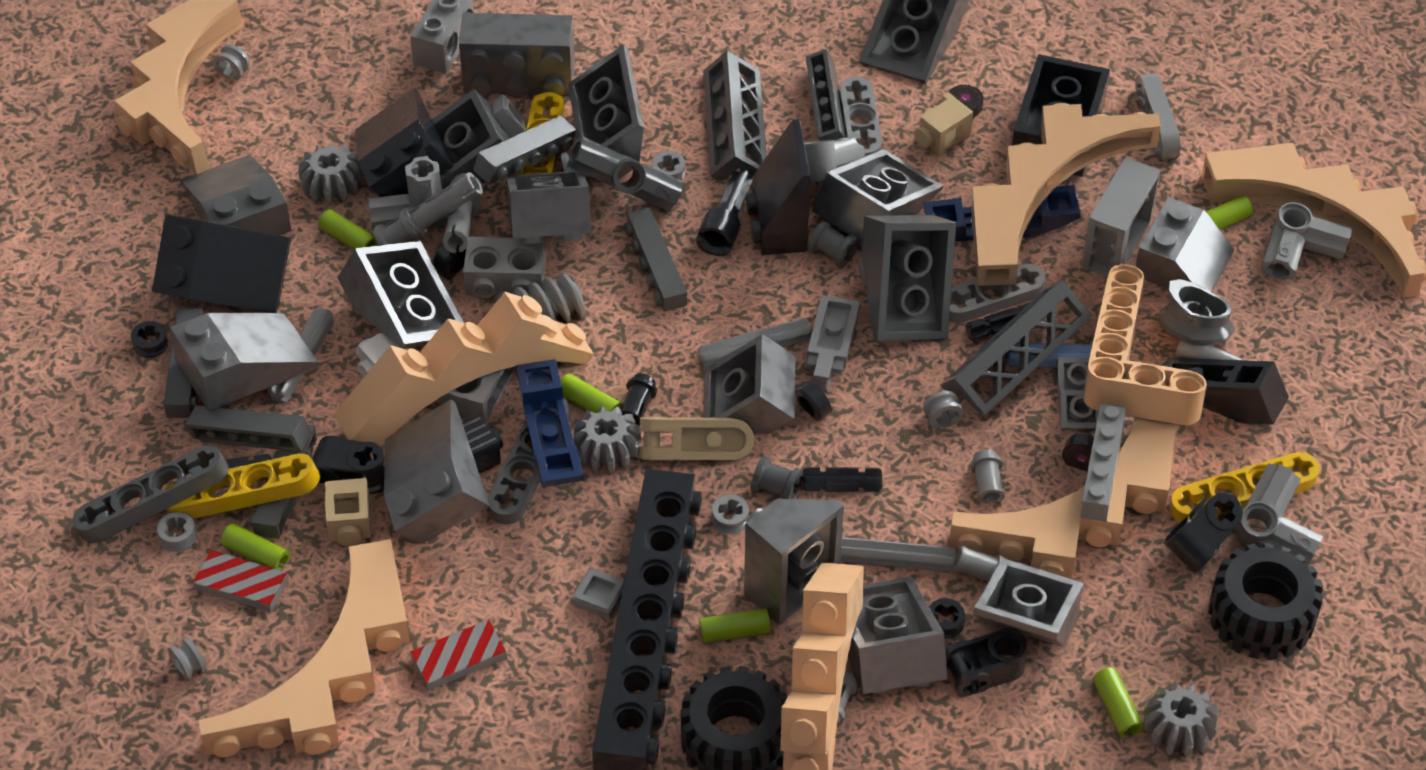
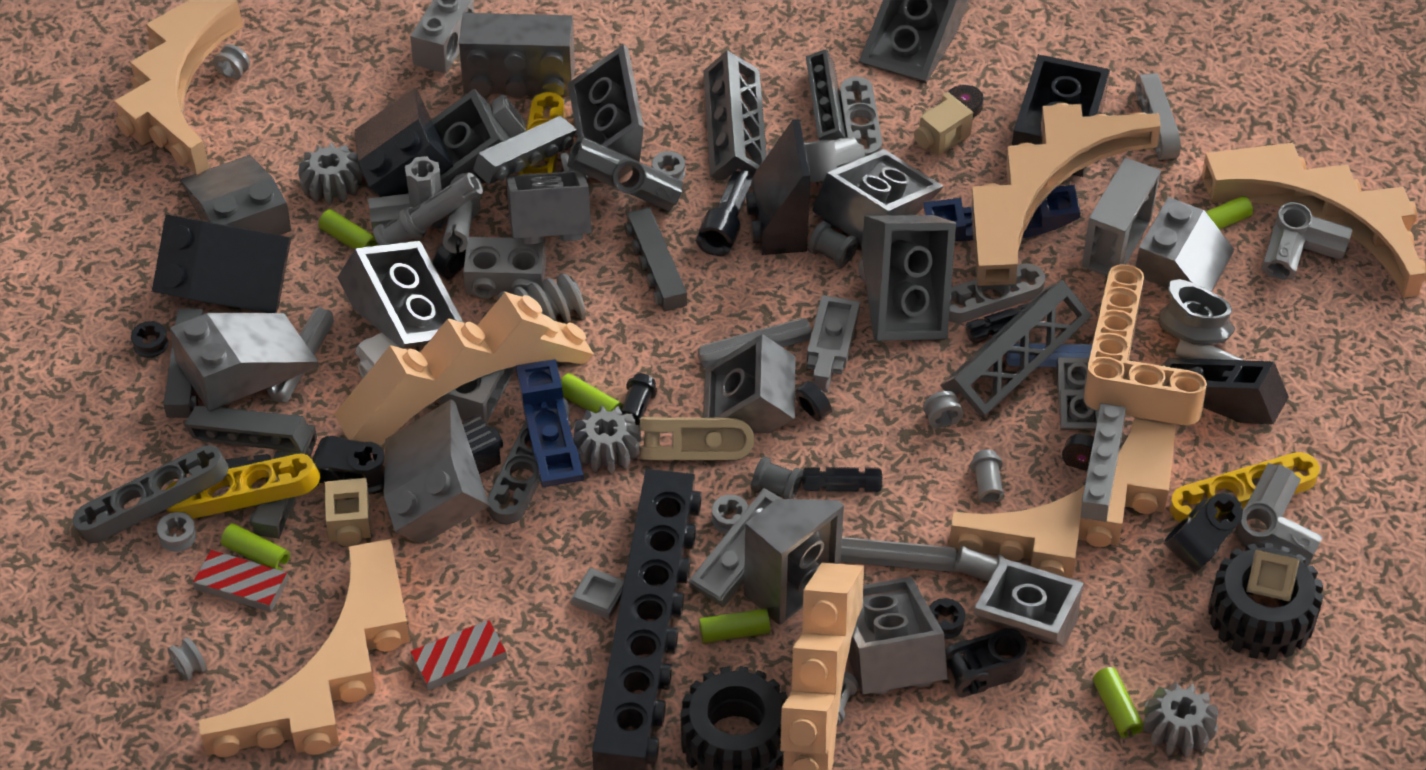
(724, 568): none -> light grey tile
(1272, 575): none -> tan tile

